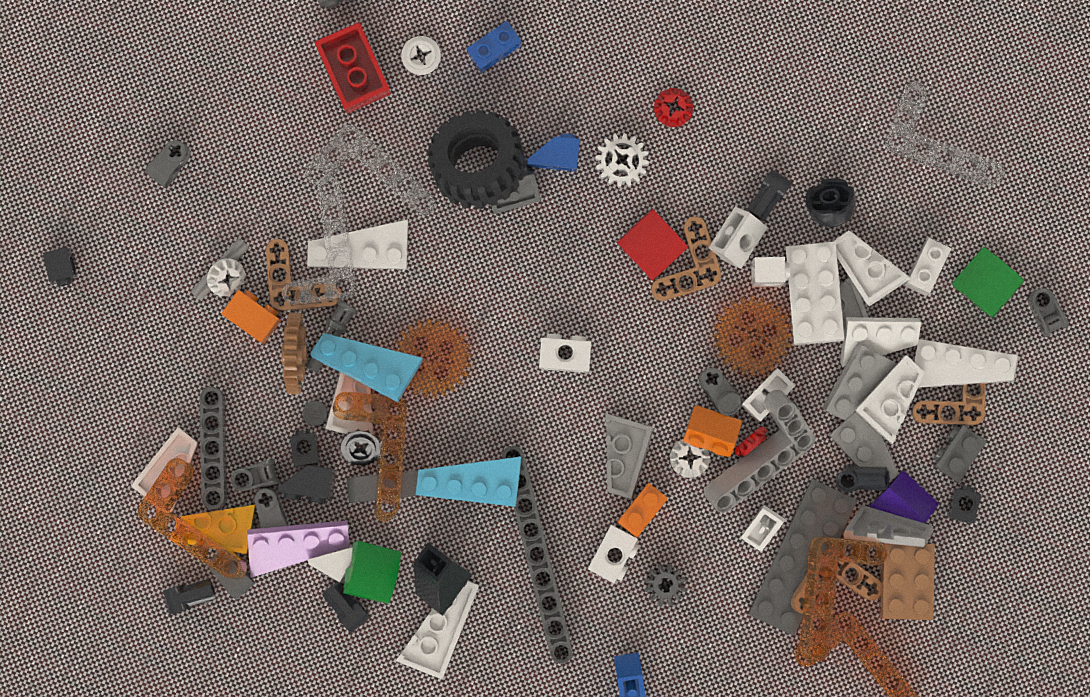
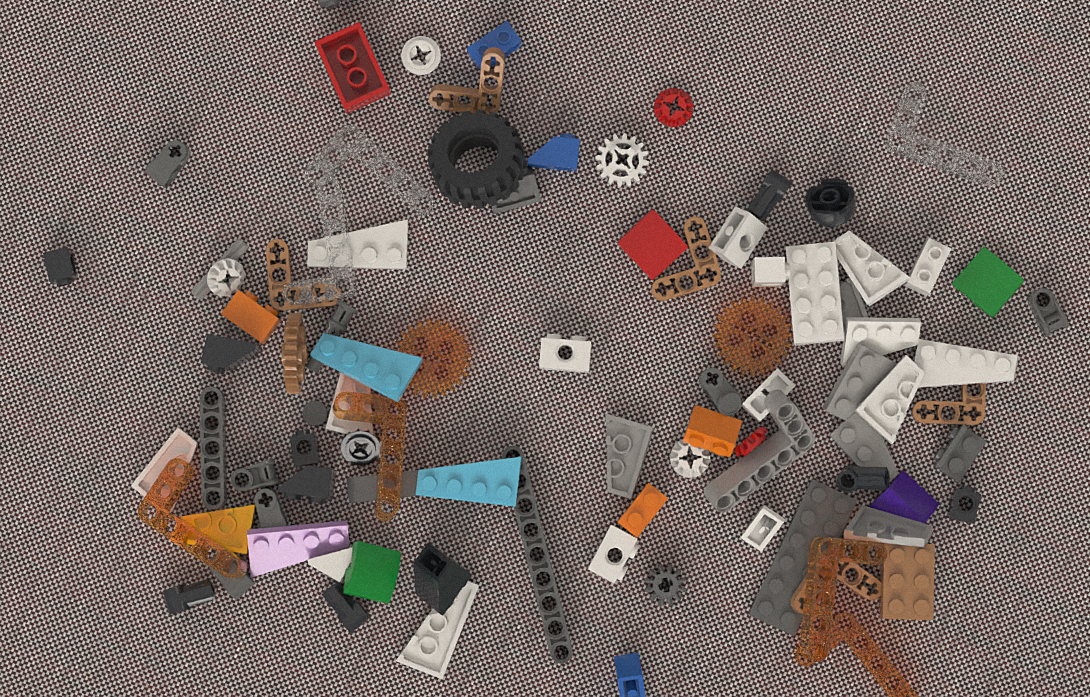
(227, 353): none -> black slope
(477, 96): none -> medium nougat beam

